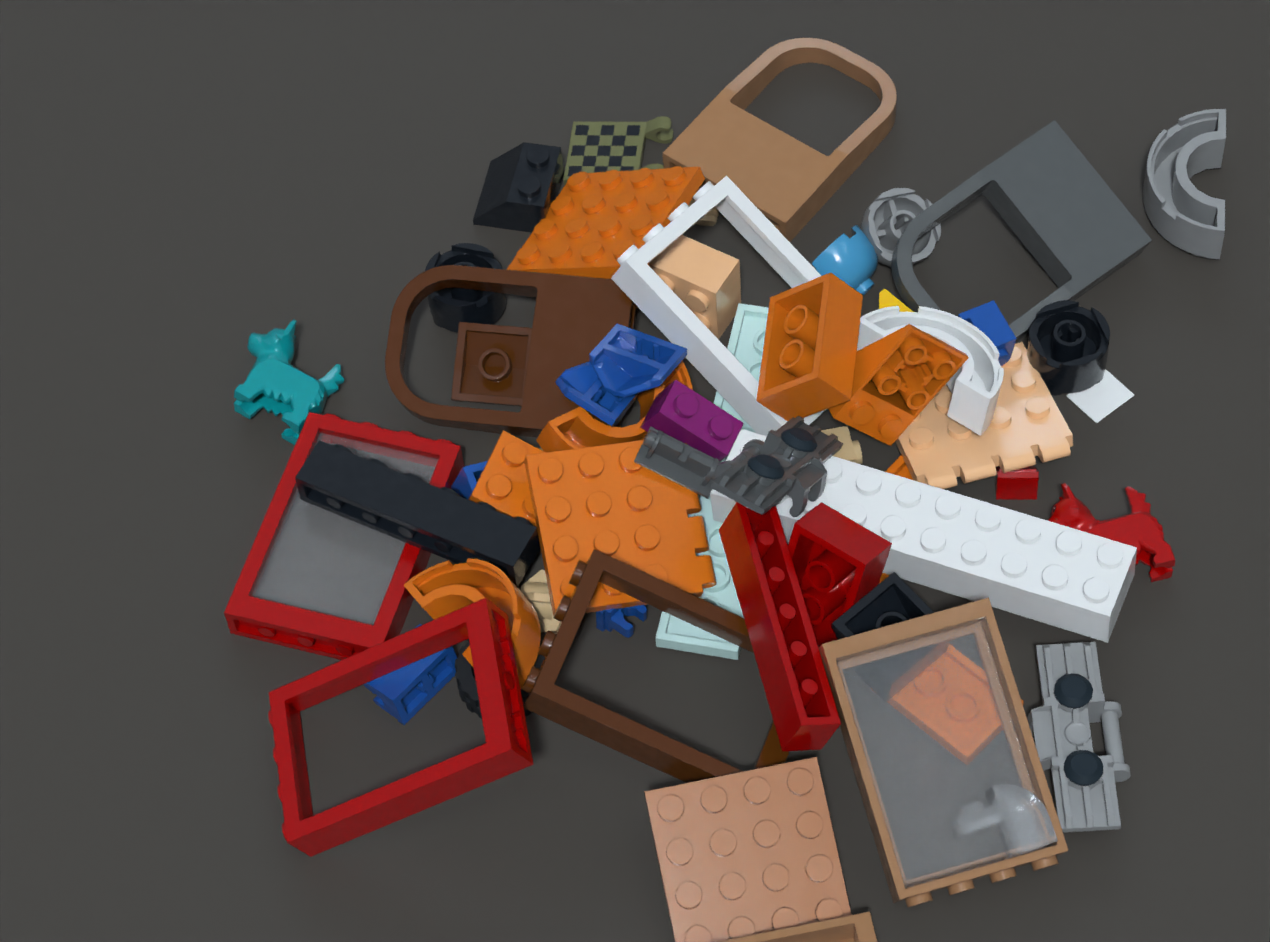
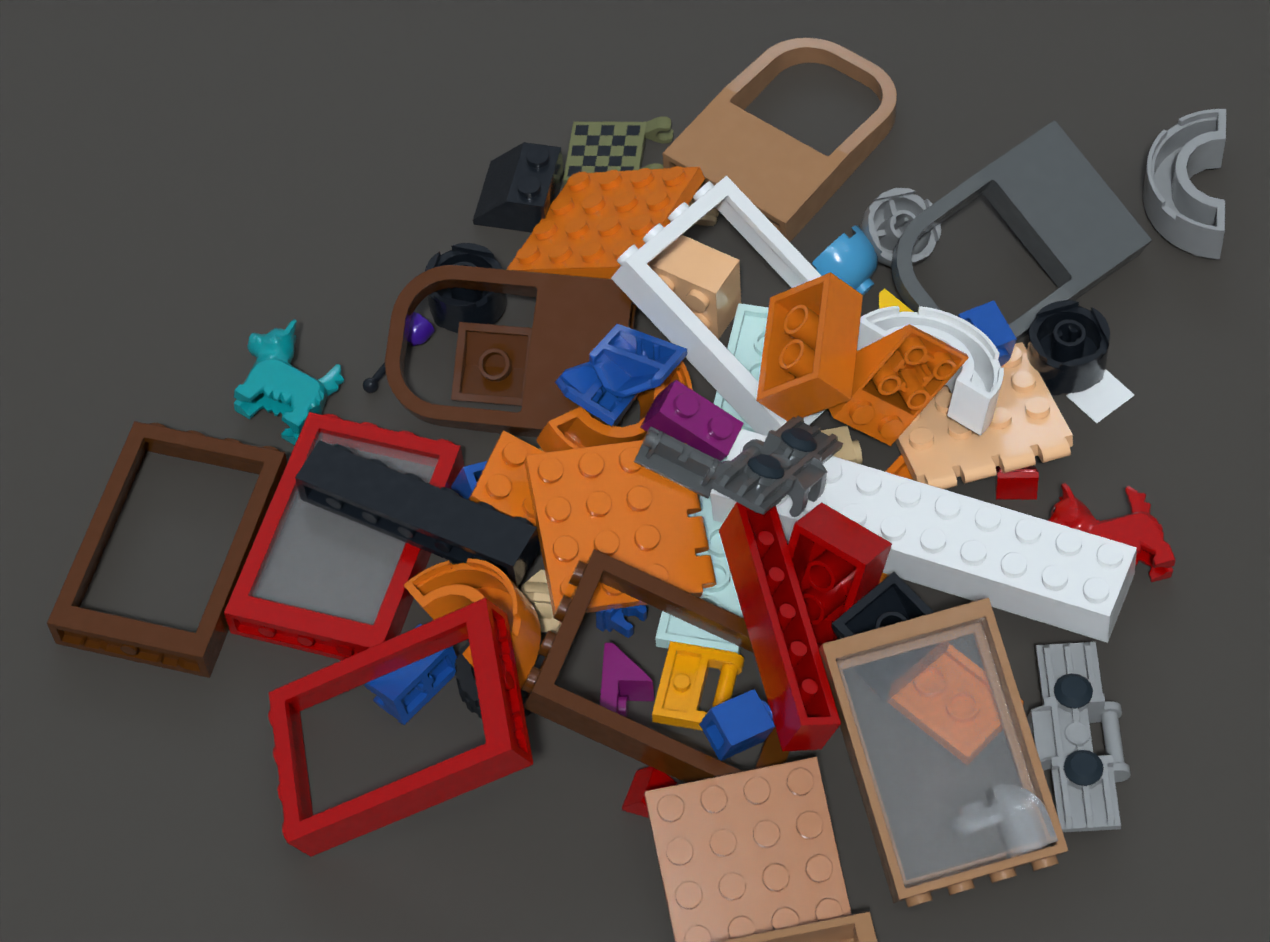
(147, 641): none -> reddish brown window
(419, 332): none -> dark purple hinge
(622, 681): none -> magenta slope
(644, 780): none -> red slope
(685, 680): none -> light orange plate
(737, 724): none -> blue brick

